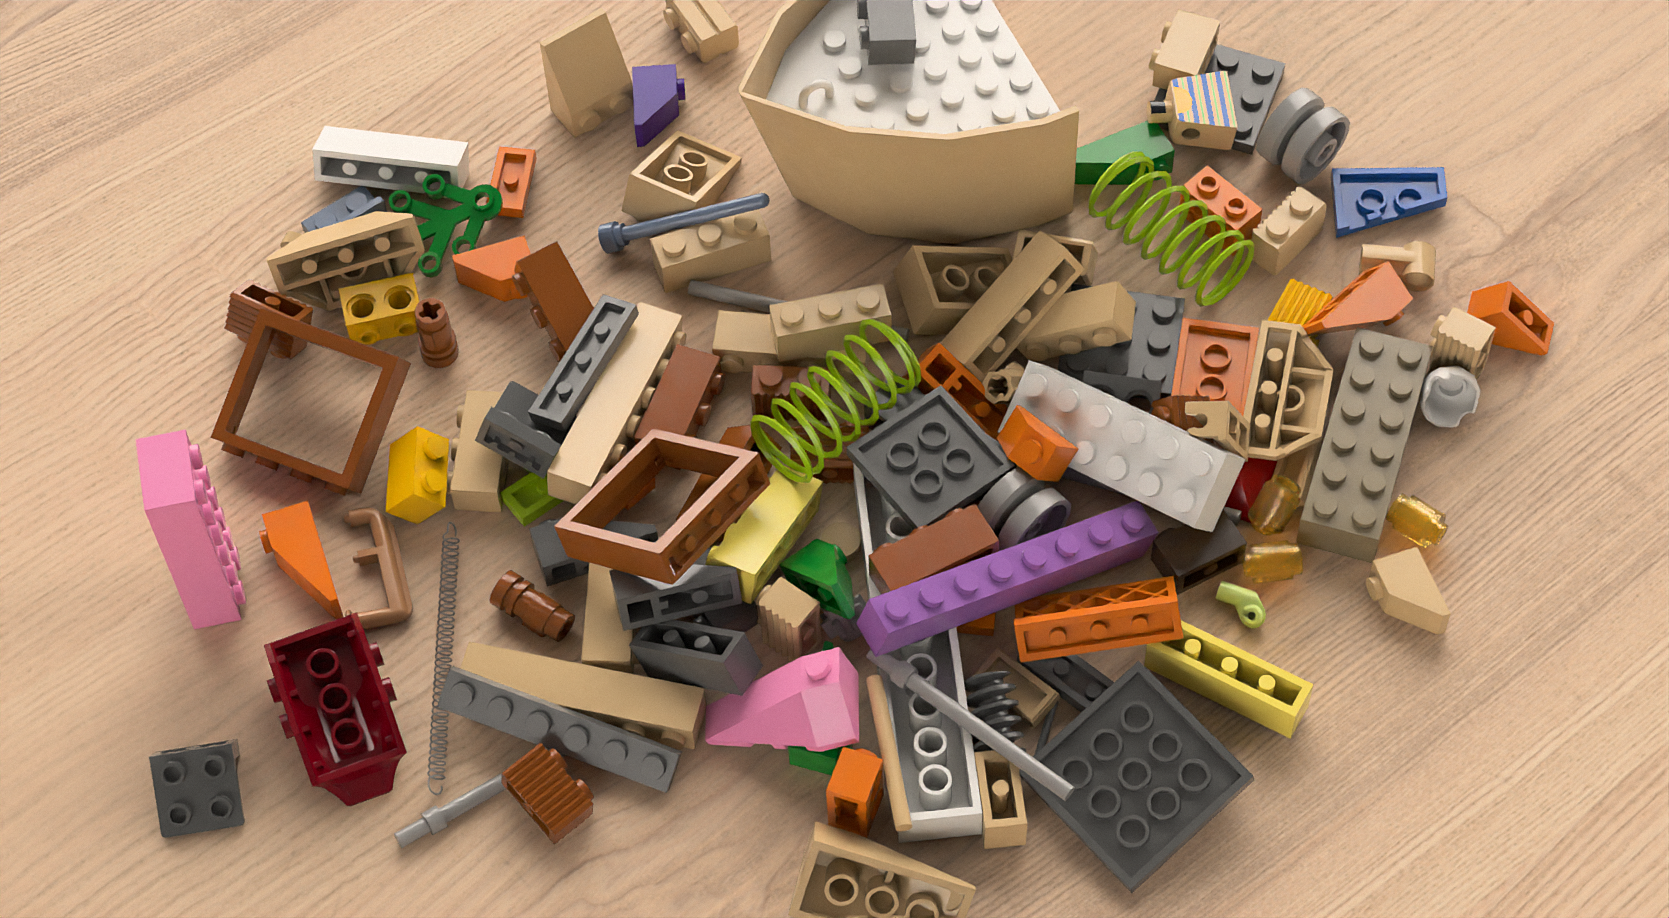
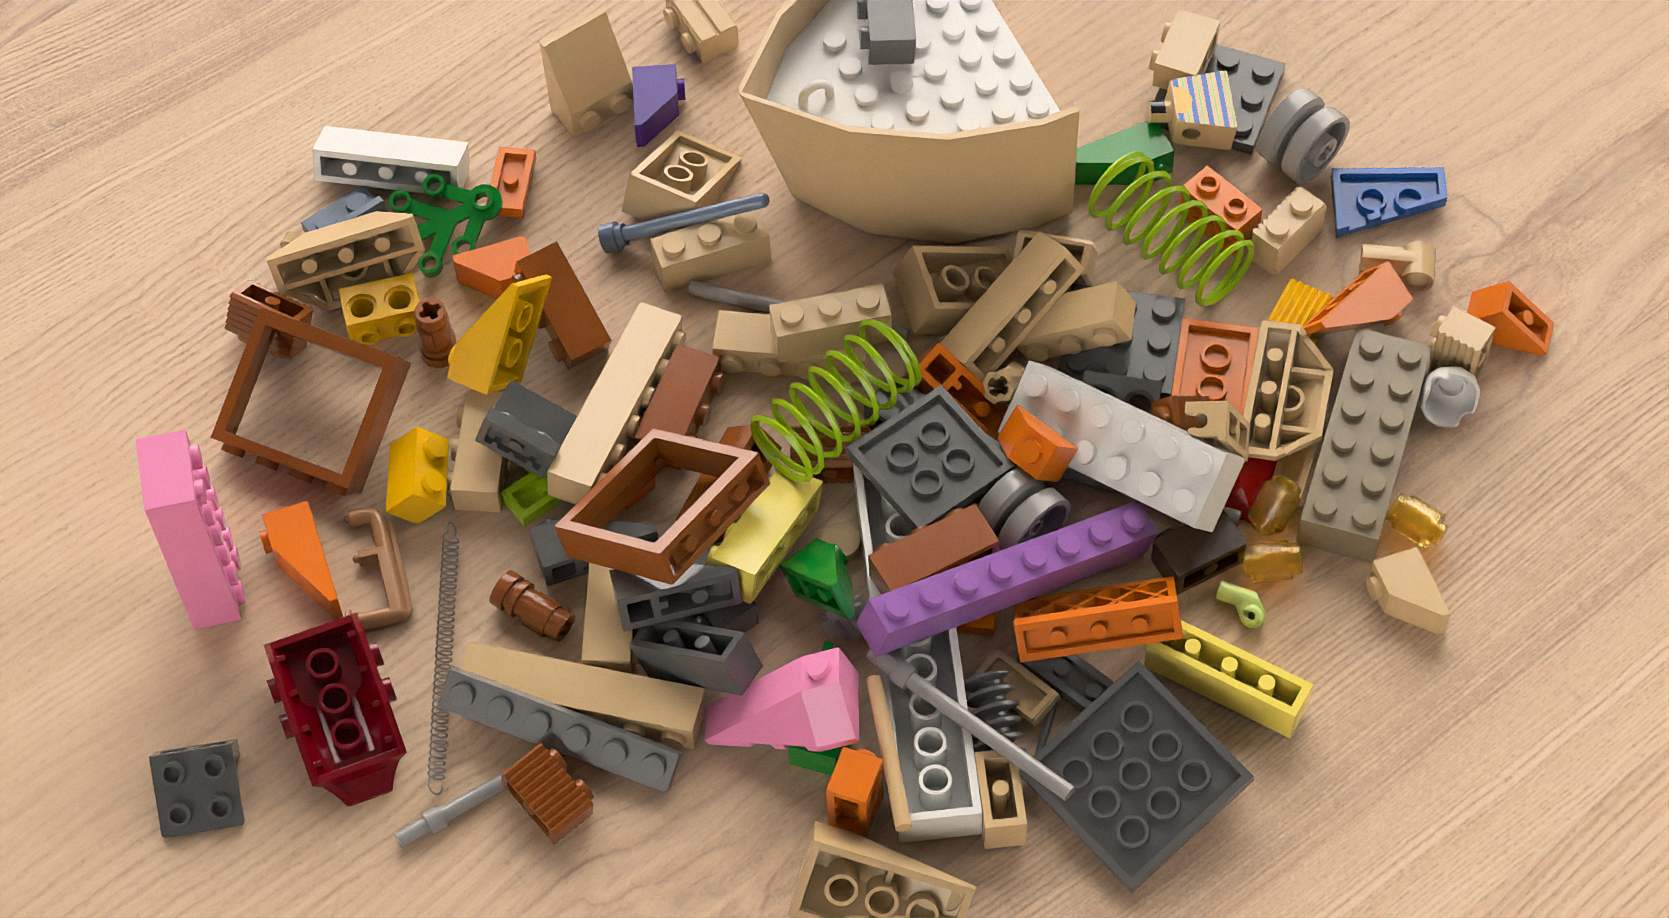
(501, 339): none -> yellow slope
(583, 363): plate -> none
(774, 382): dark orange brick -> none
(789, 619): tan brick -> none

